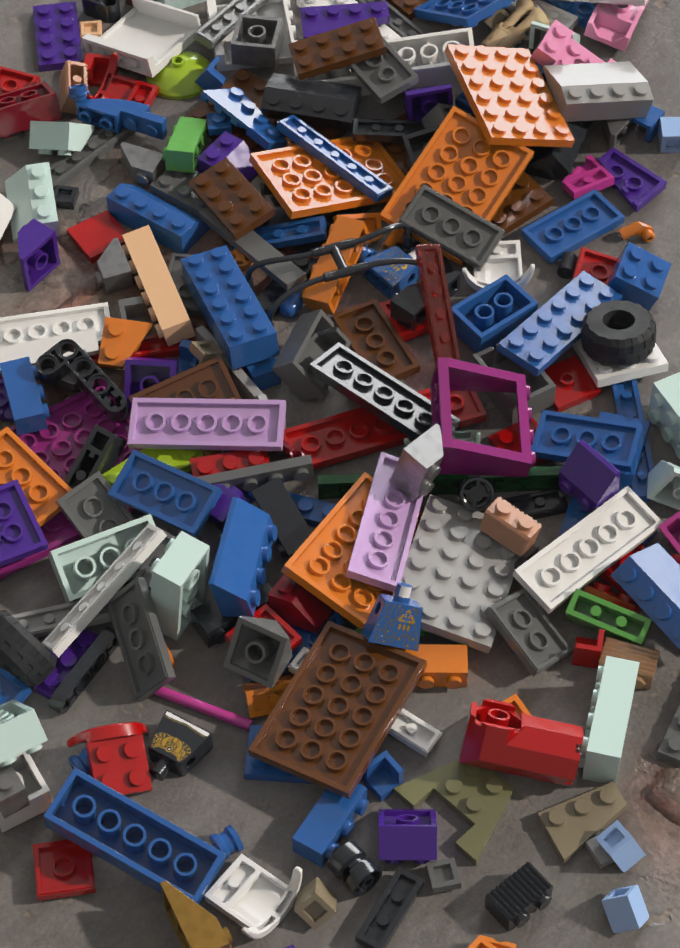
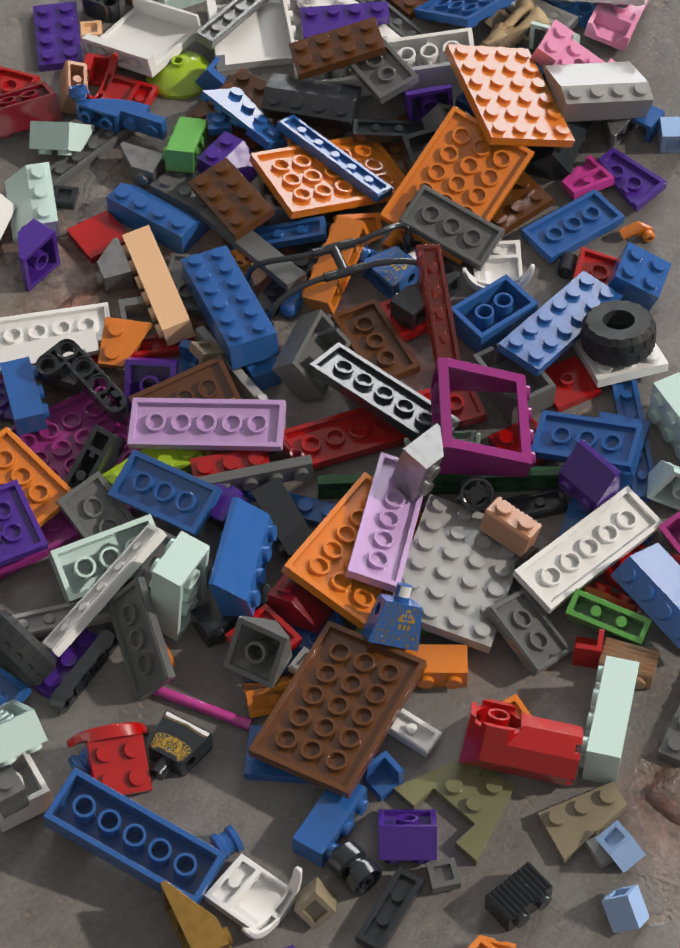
(62, 870): red plate -> none
(257, 41): flat silver brick -> none

